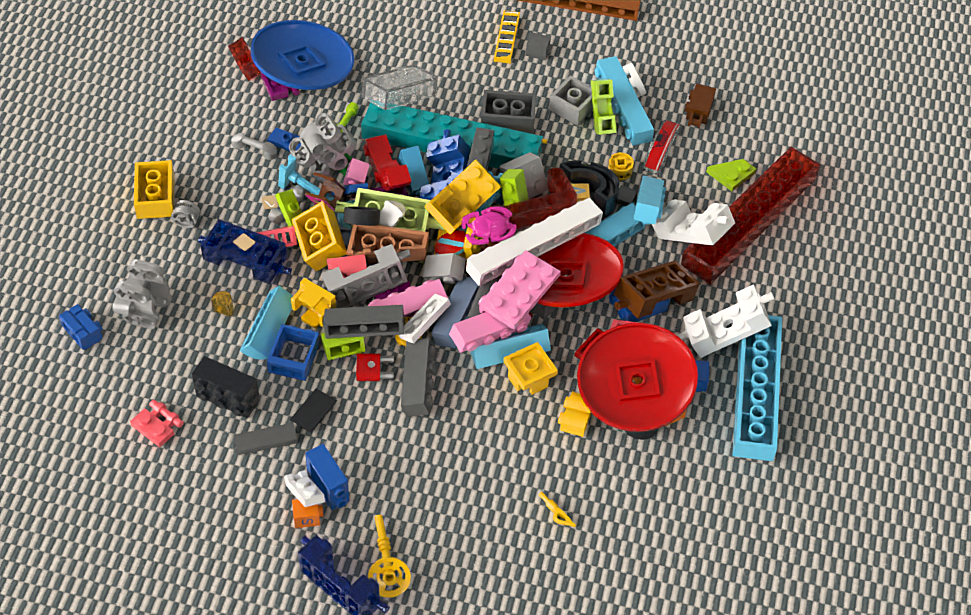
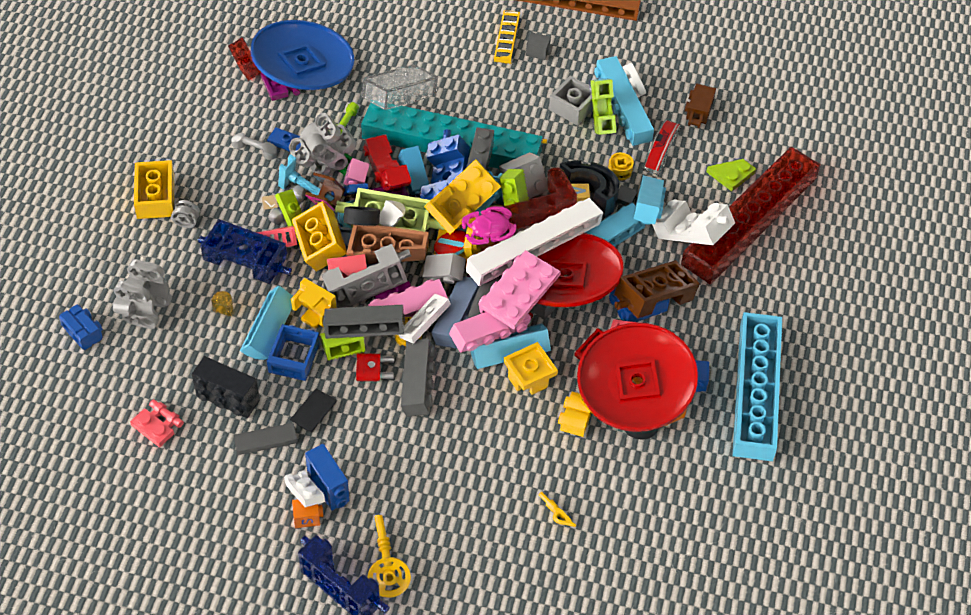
(244, 242): tan sticker -> none
(509, 110): dark grey brick -> none
(711, 332): white brick -> none

